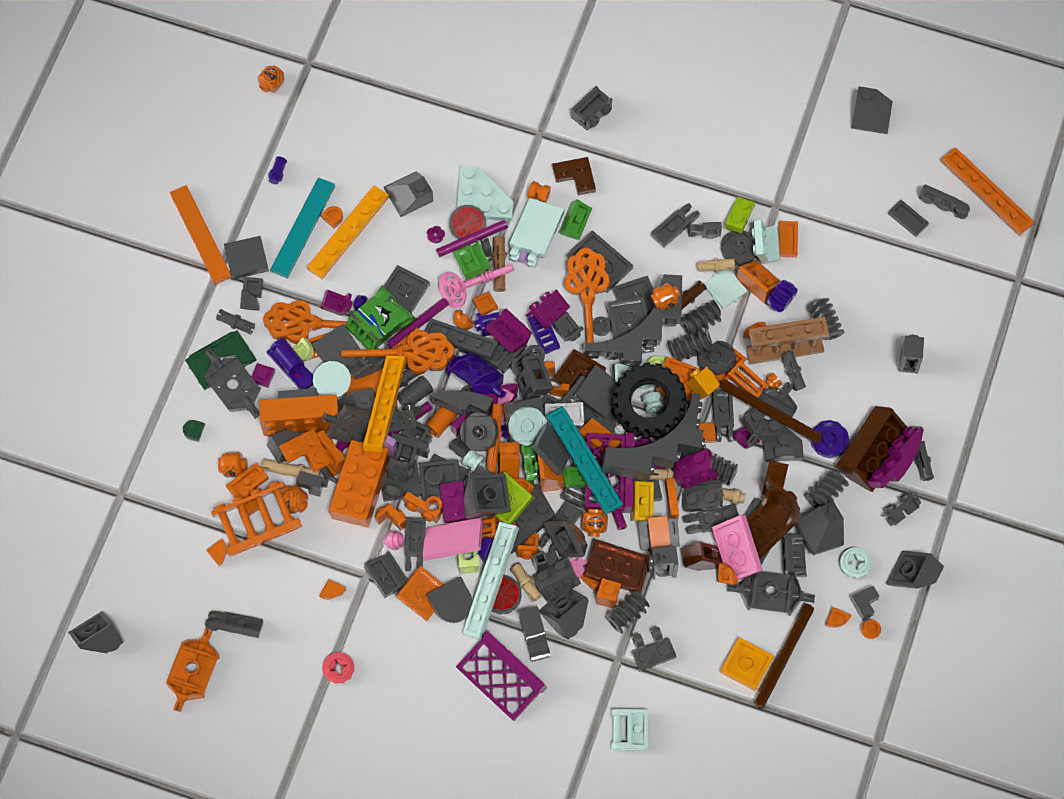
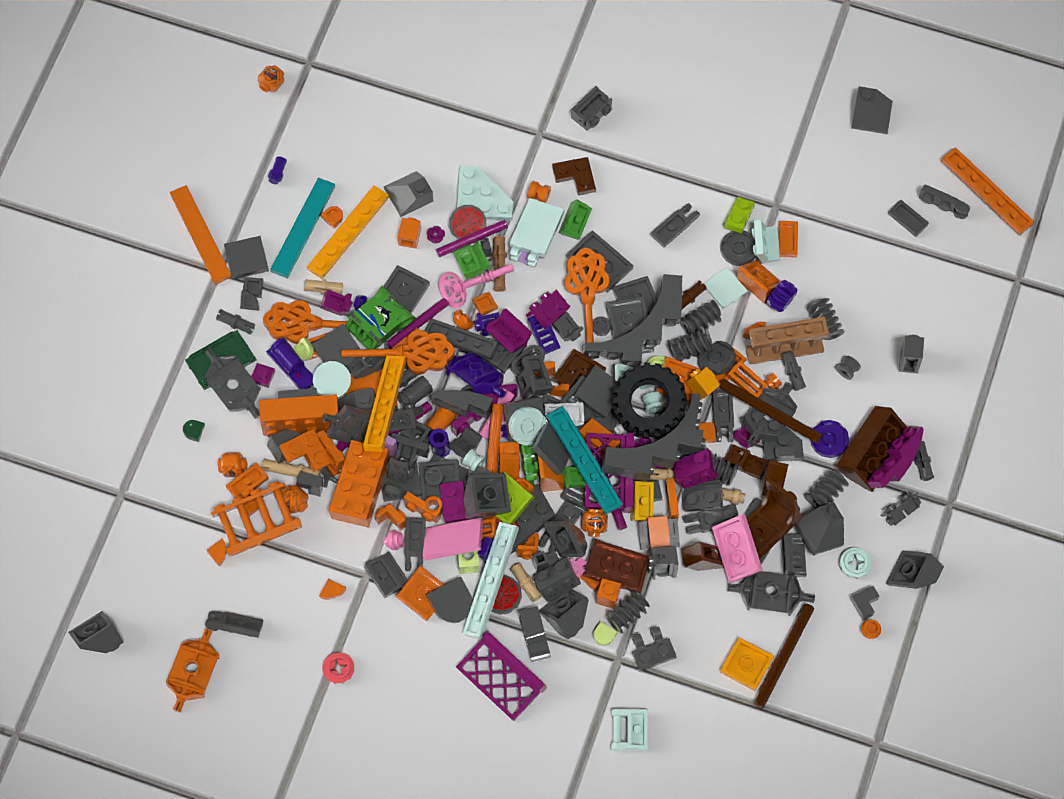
(322, 286): none -> tan pin
(409, 232): none -> orange brick
(439, 442): none -> dark purple piece
(489, 427): dark grey plate -> none
(604, 634): none -> yellowish green tile
(665, 296): orange head -> none
(708, 229): dark grey plate -> none
(717, 265): tan axle -> none
(726, 574): orange tile -> none
(747, 462): none -> reddish brown slope
(837, 618): orange tile -> none
(848, 367): none -> dark grey wheel

